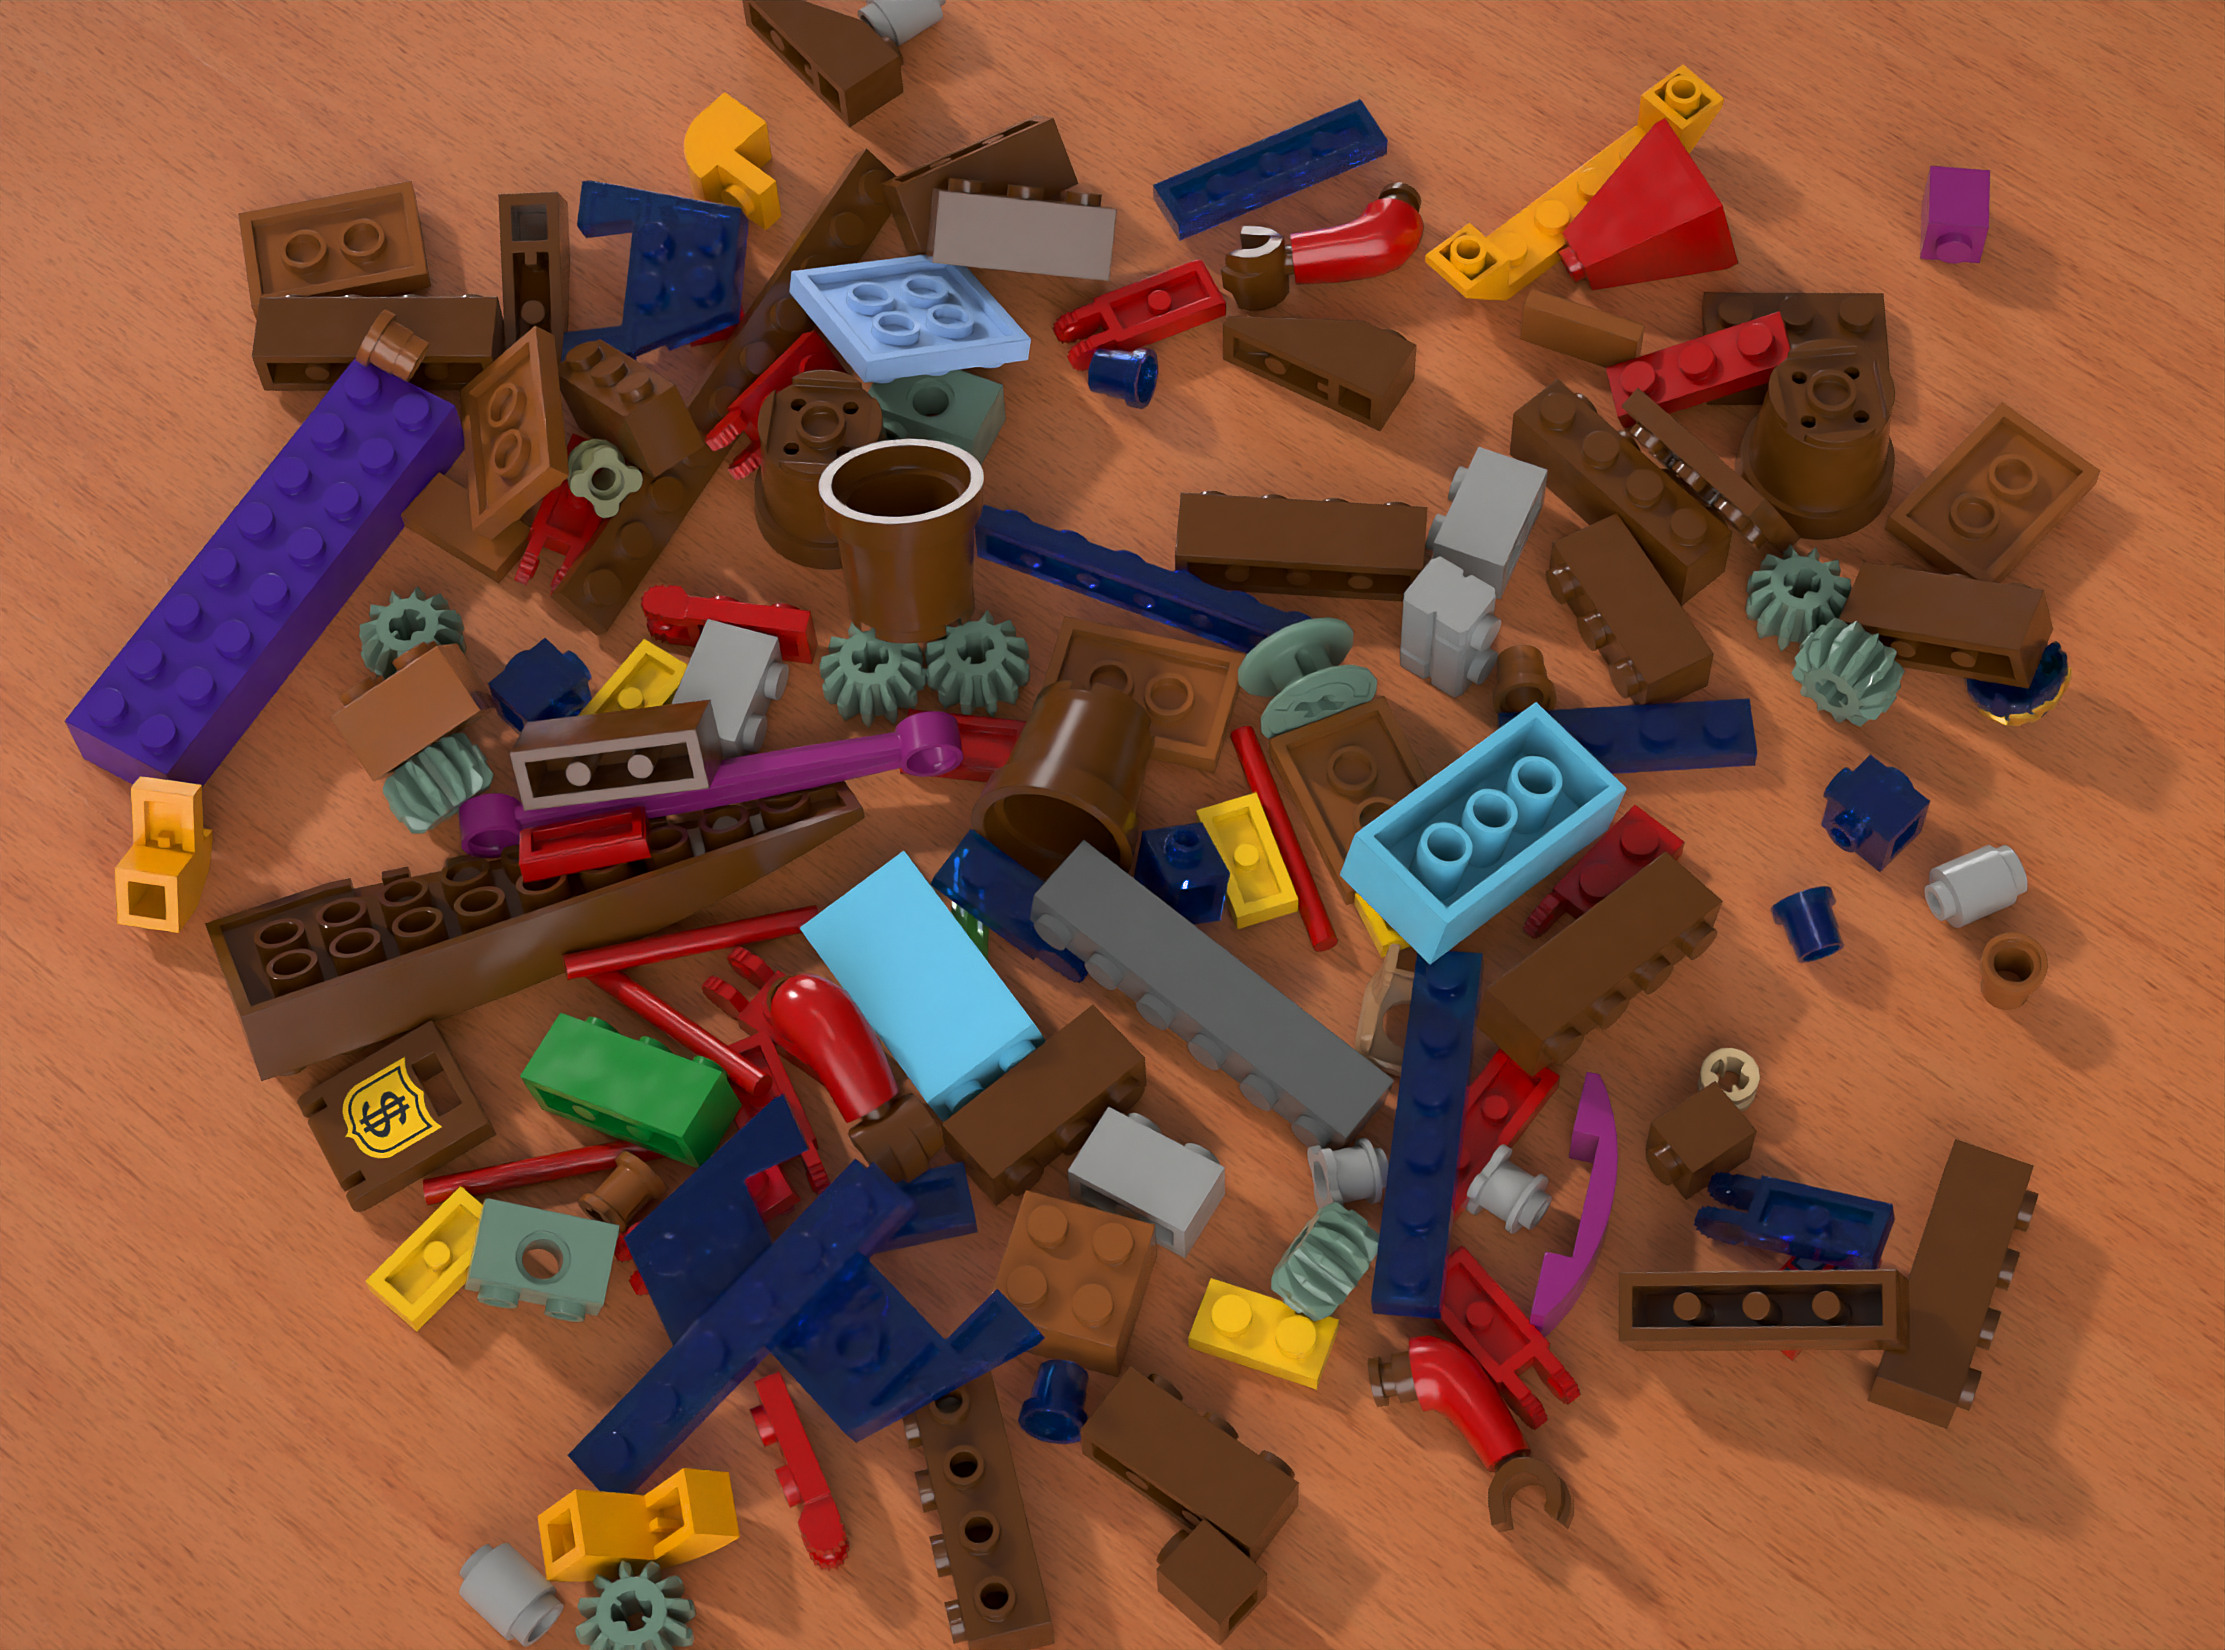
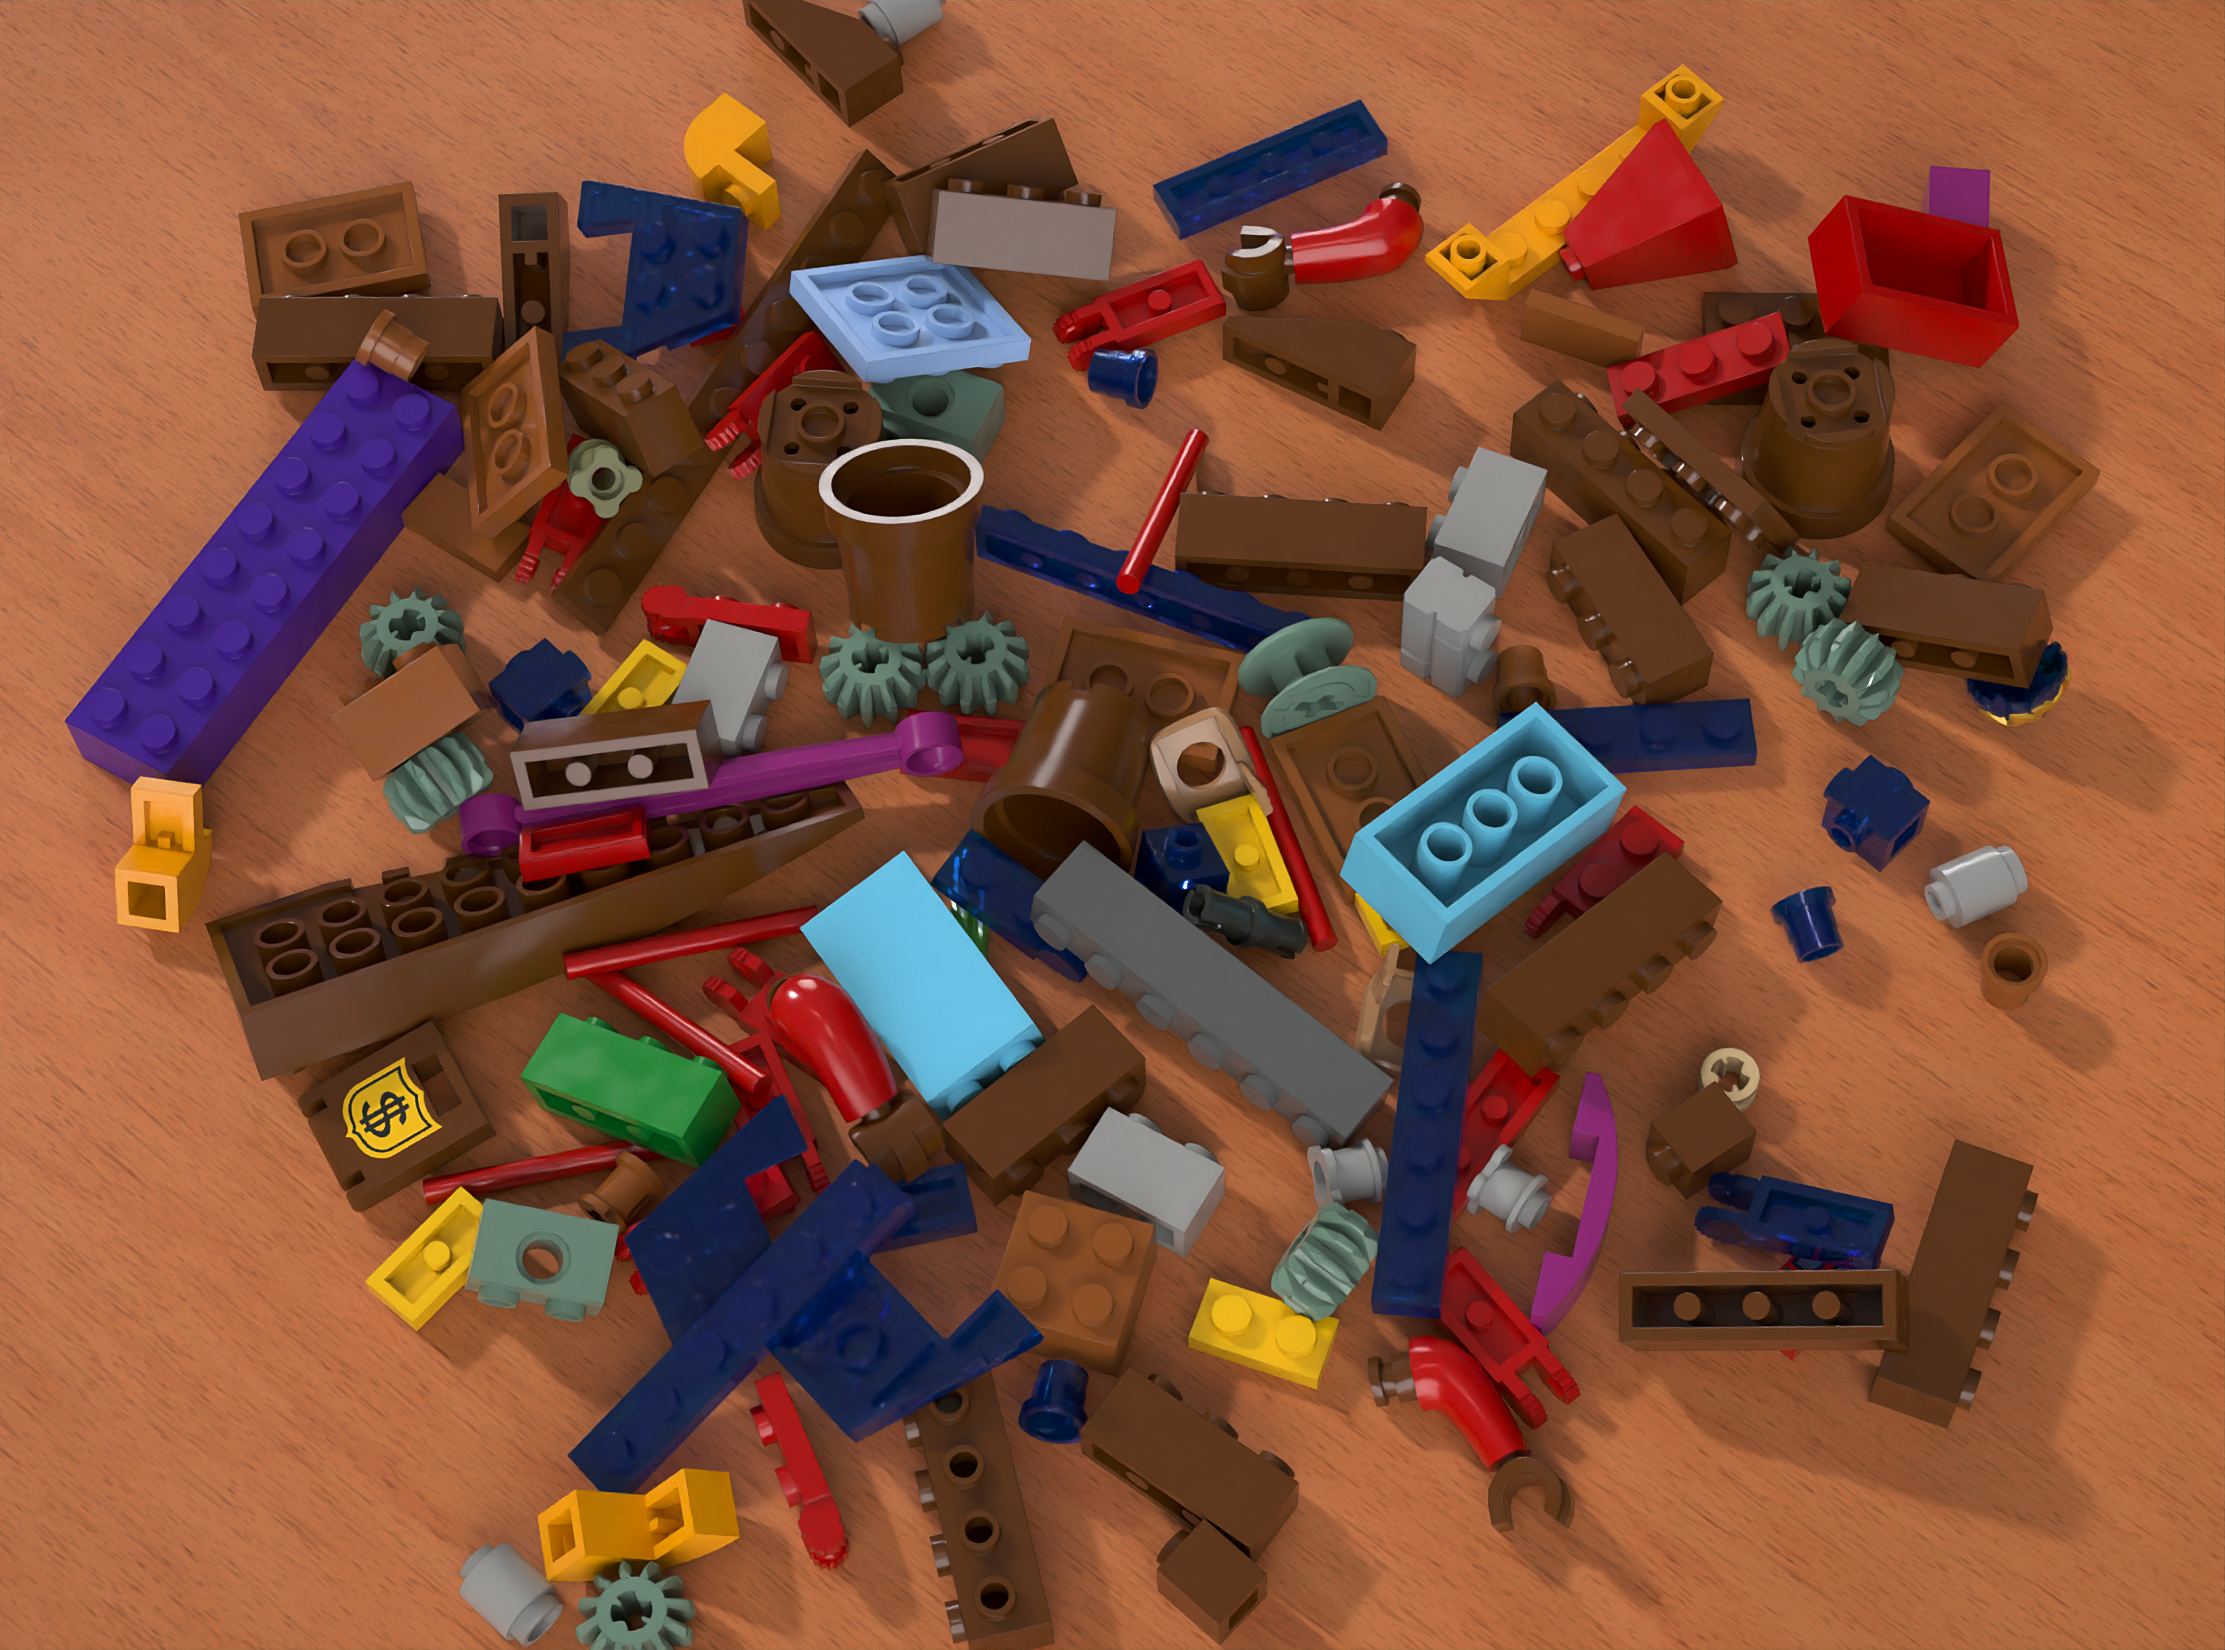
(1162, 512): none -> red bar
(1235, 779): none -> medium nougat piece
(1245, 921): none -> pearl dark grey pin
(1912, 281): none -> red piece

